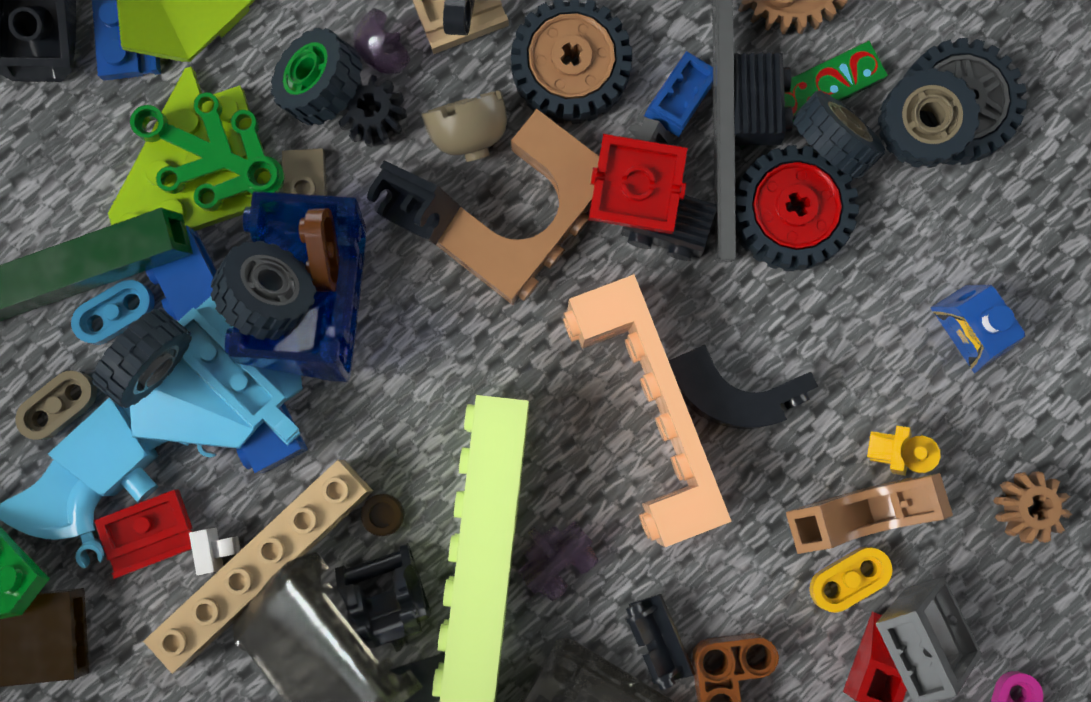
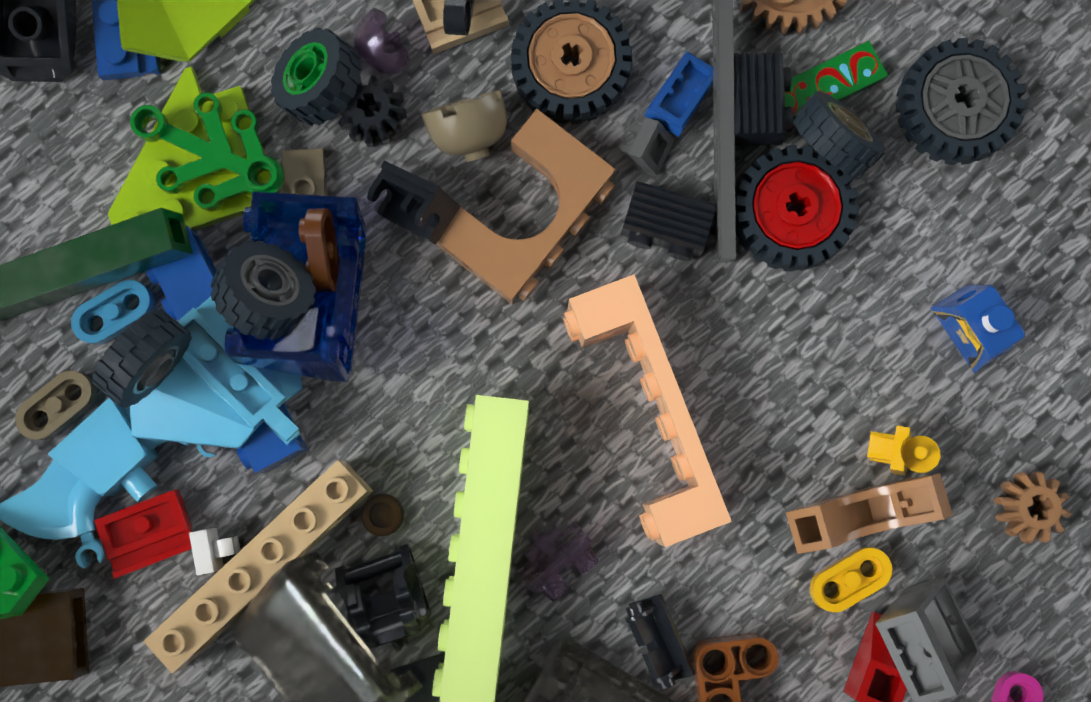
(638, 184): red plate -> none
(728, 406): black arch -> none
(947, 100): black wheel -> none

